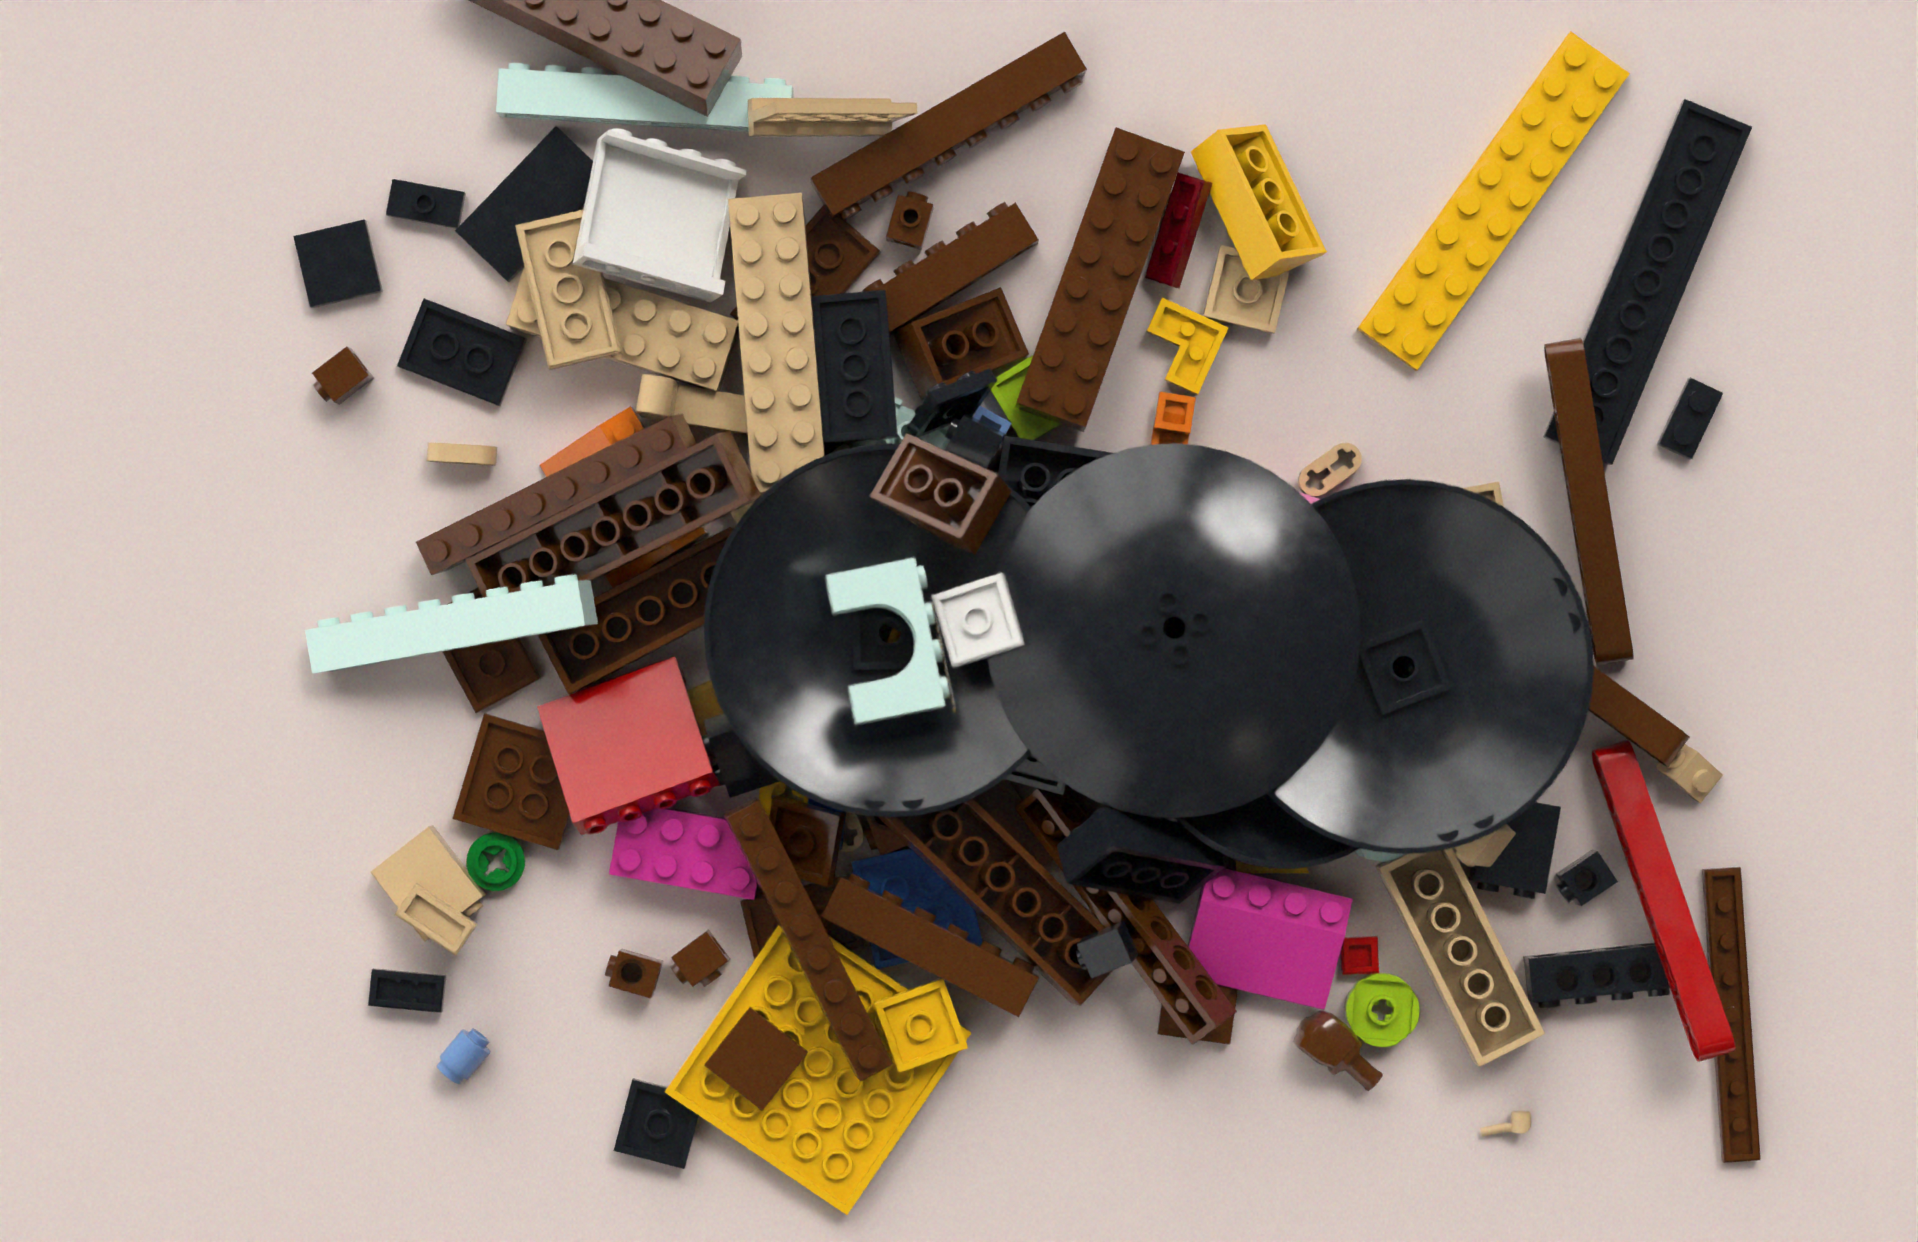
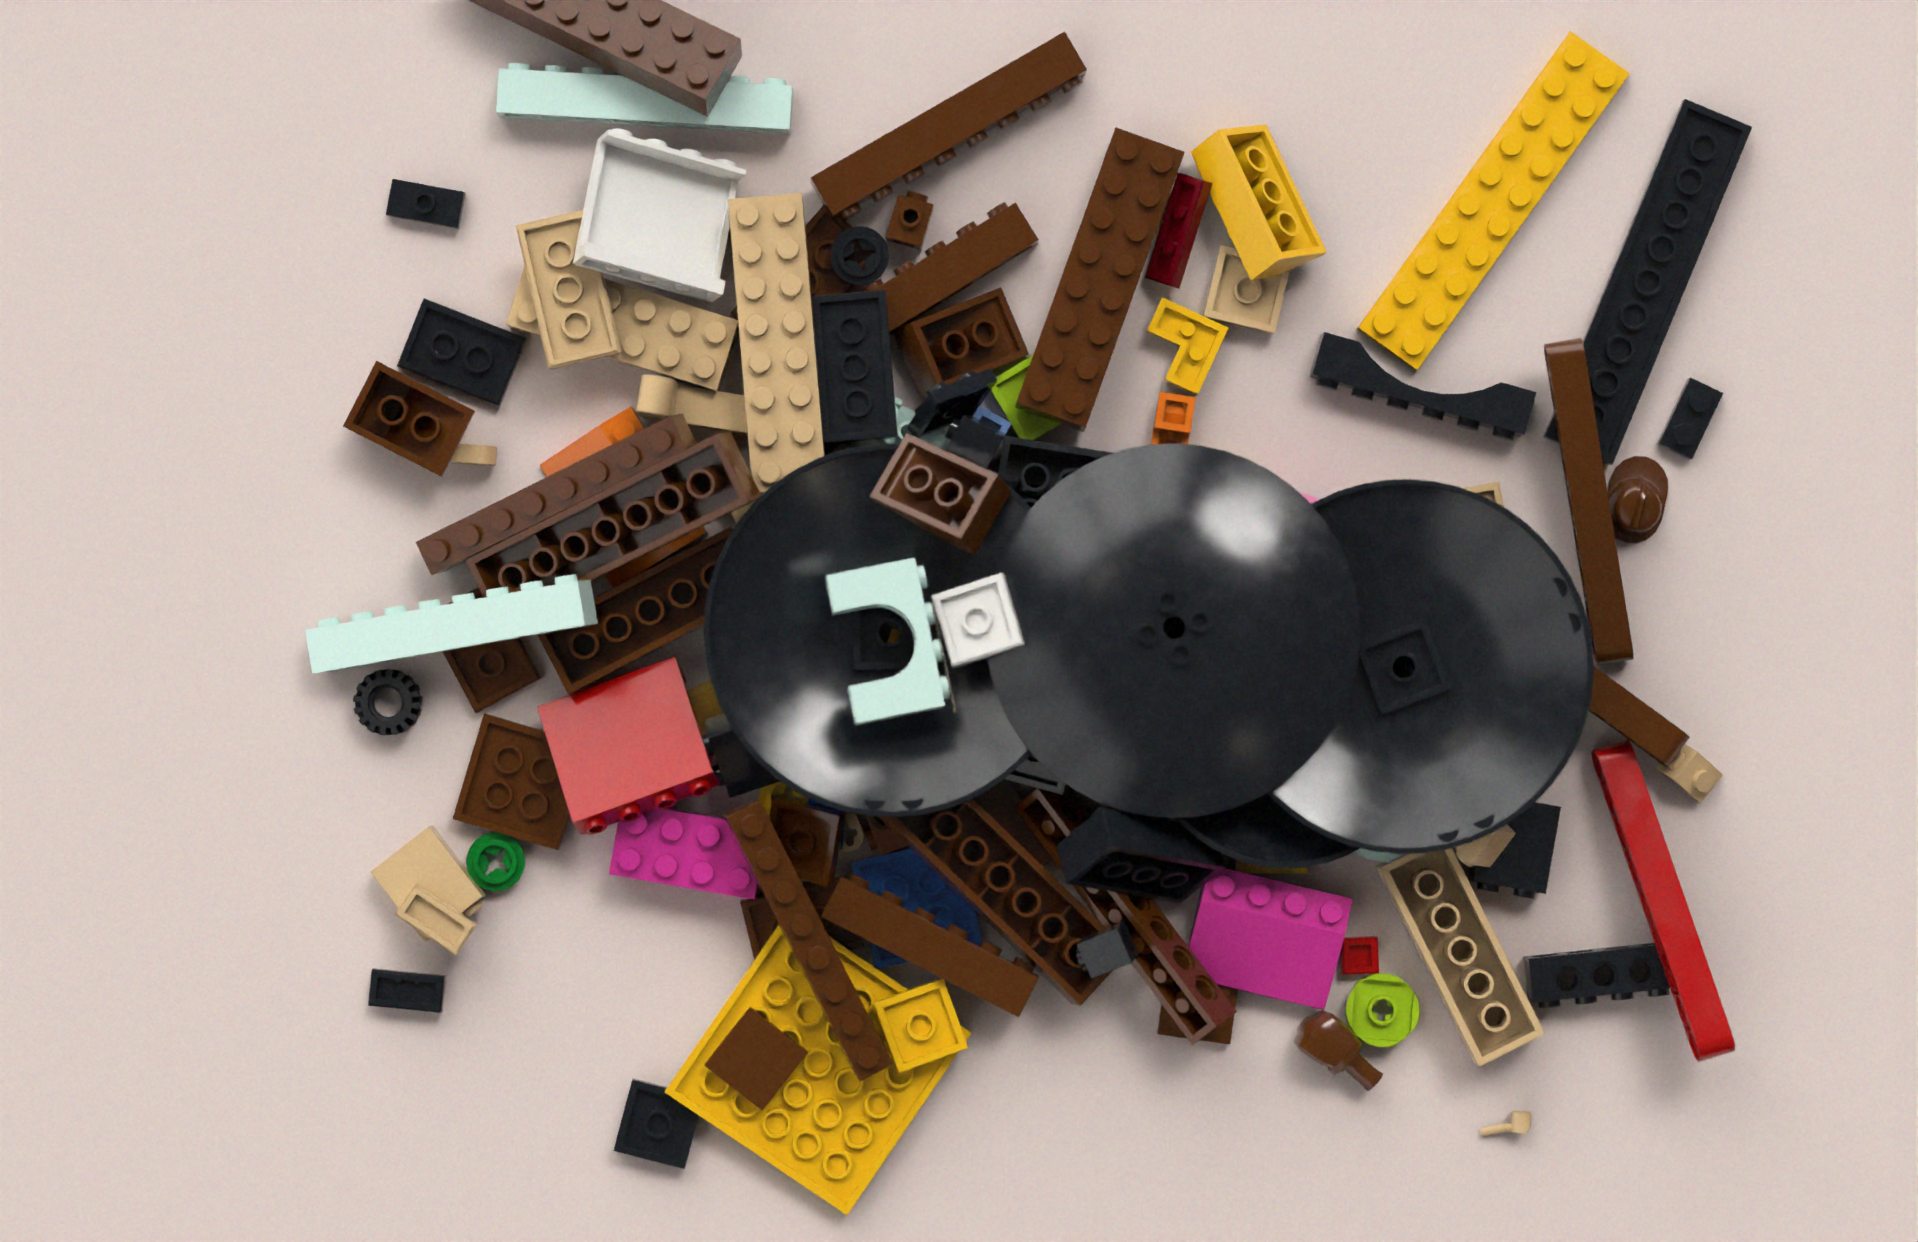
(338, 263): black tile -> none
(341, 376): reddish brown brick -> none
(366, 695): none -> black tyre
(409, 418): none -> reddish brown slope
(464, 1055): medium blue brick -> none
(544, 185): black tile -> none
(650, 968): reddish brown brick -> none
(699, 960): reddish brown brick -> none
(824, 116): tan fence -> none
(869, 241): none -> black gear
(1334, 477): tan beam -> none
(1348, 364): none -> black arch
(1601, 878): black brick -> none
(1637, 498): none -> reddish brown piece
(1730, 974): reddish brown tile -> none

